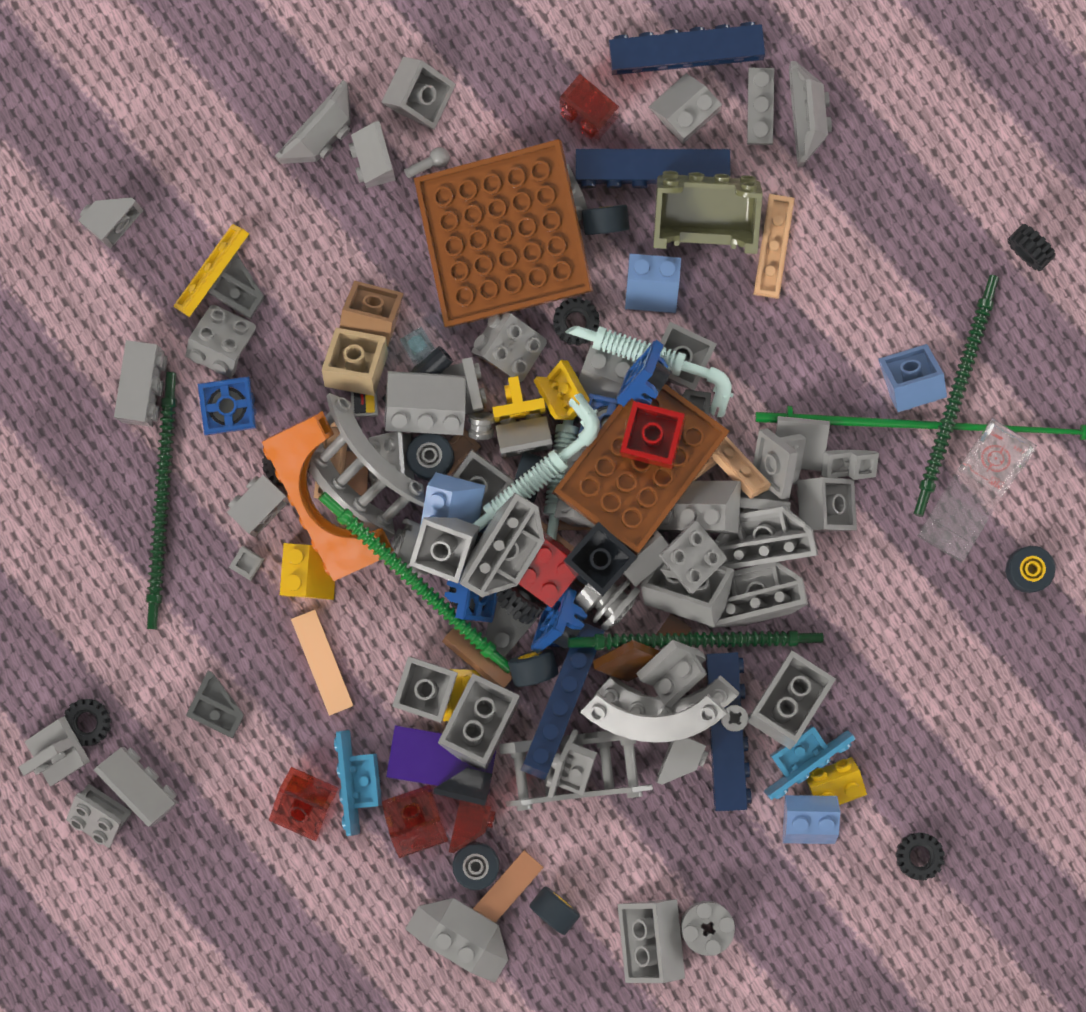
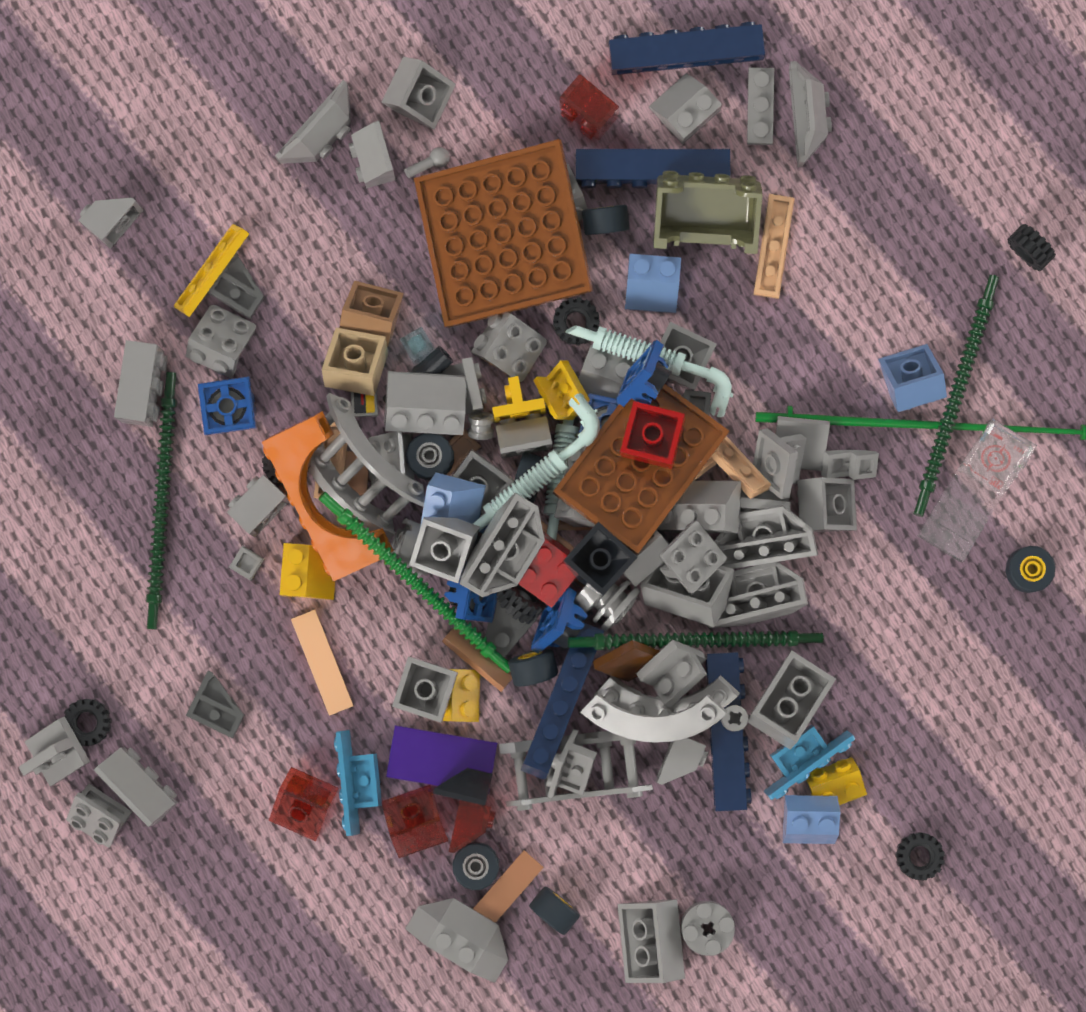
(479, 722): light grey slope -> none
(673, 625): reddish brown tile -> none

